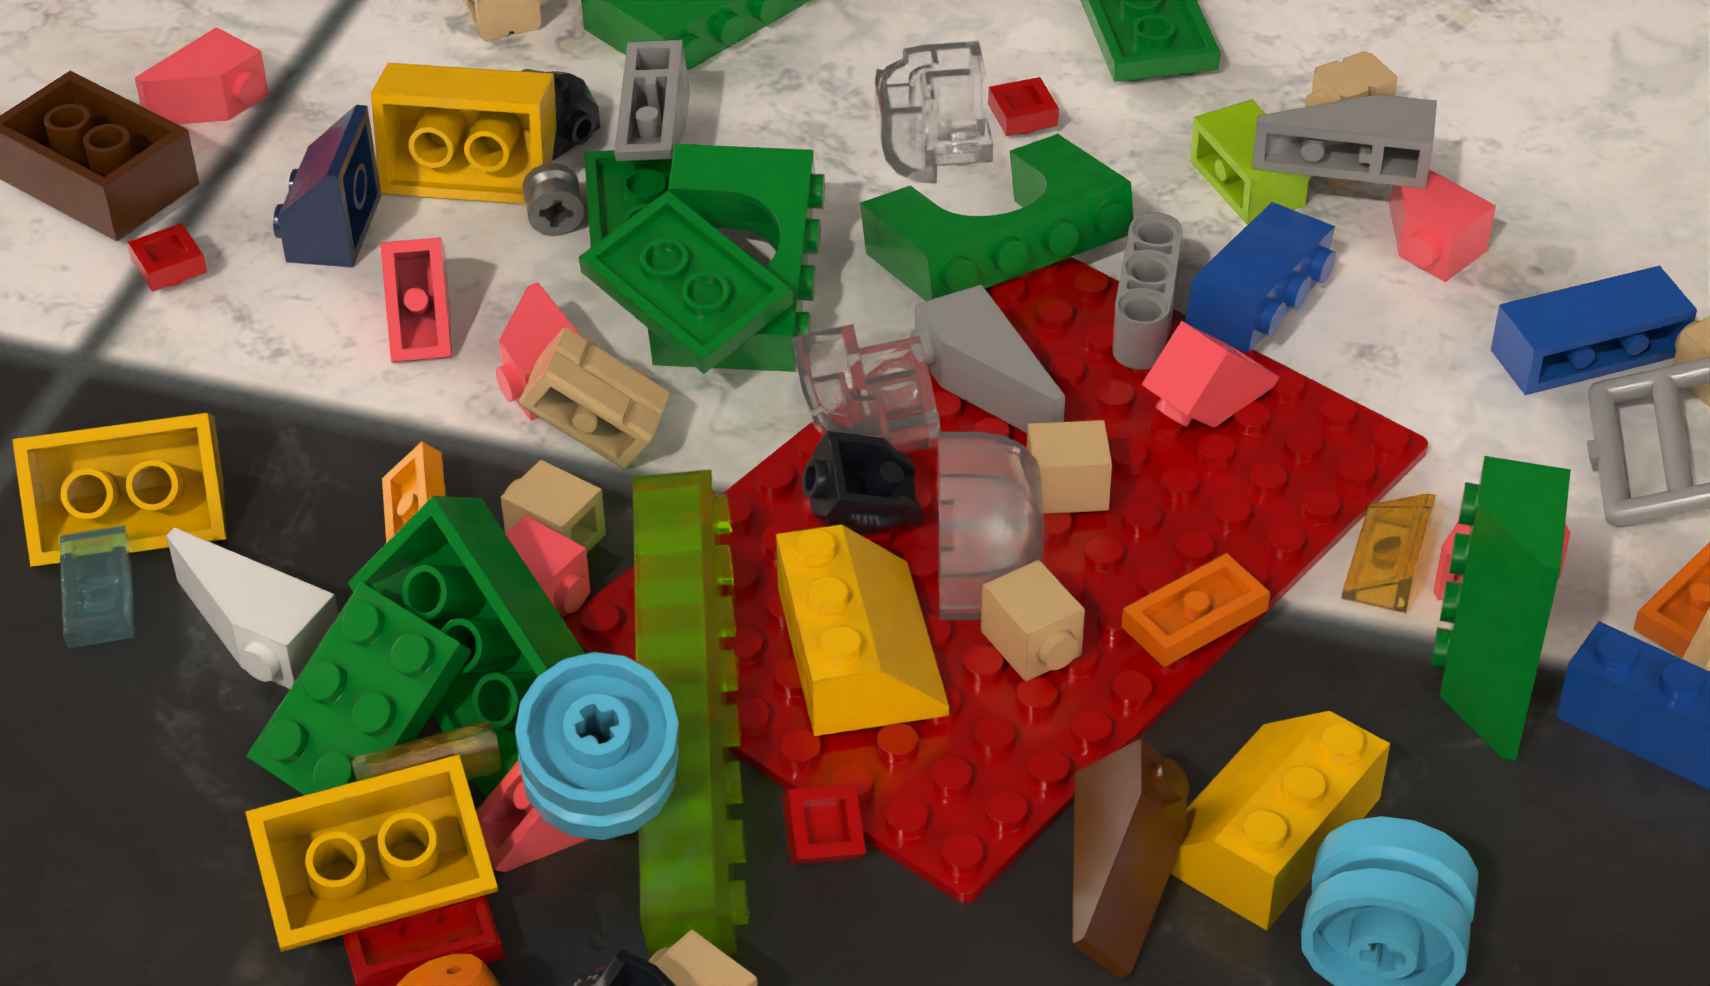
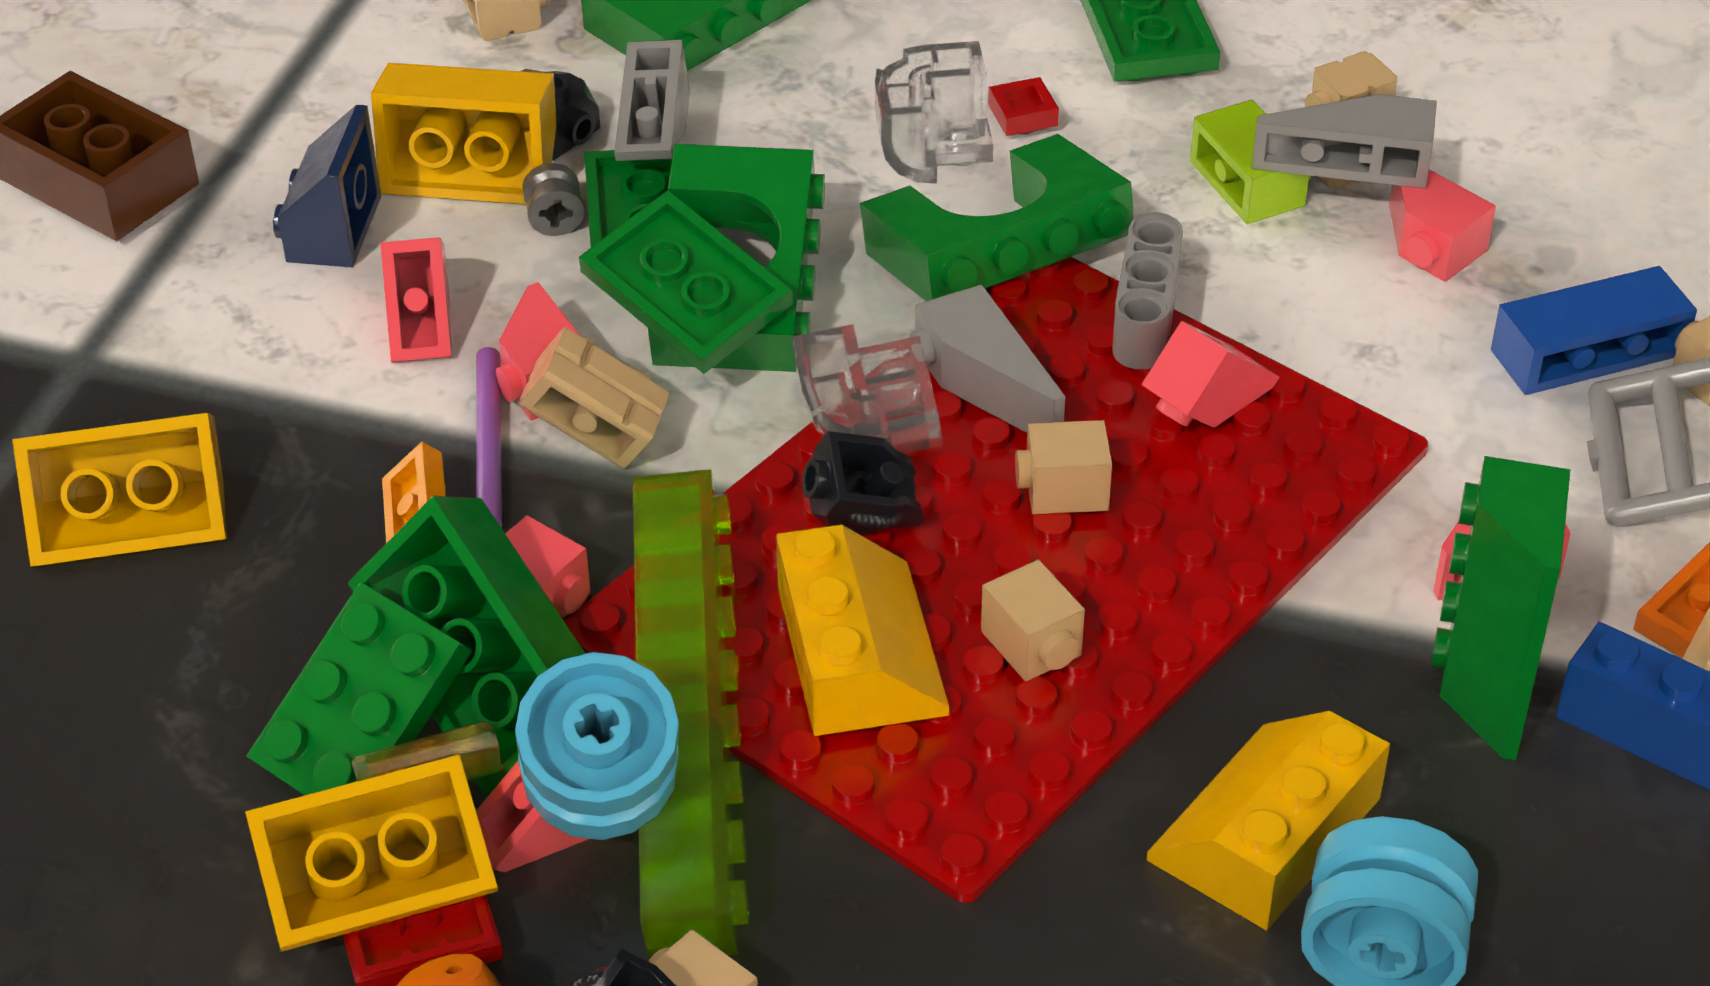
(96, 586): clear light blue plate -> none
(167, 257): red plate -> none
(205, 80): coral slope -> none
(256, 611): white slope -> none
(488, 431): none -> medium lavender bar
(558, 502): tan brick -> none
(823, 824): red plate -> none
(986, 516): clear brick -> none
(1125, 845): reddish brown slope -> none
(1195, 609): orange plate -> none
(1261, 276): blue brick -> none
(1389, 552): clear yellow slope -> none

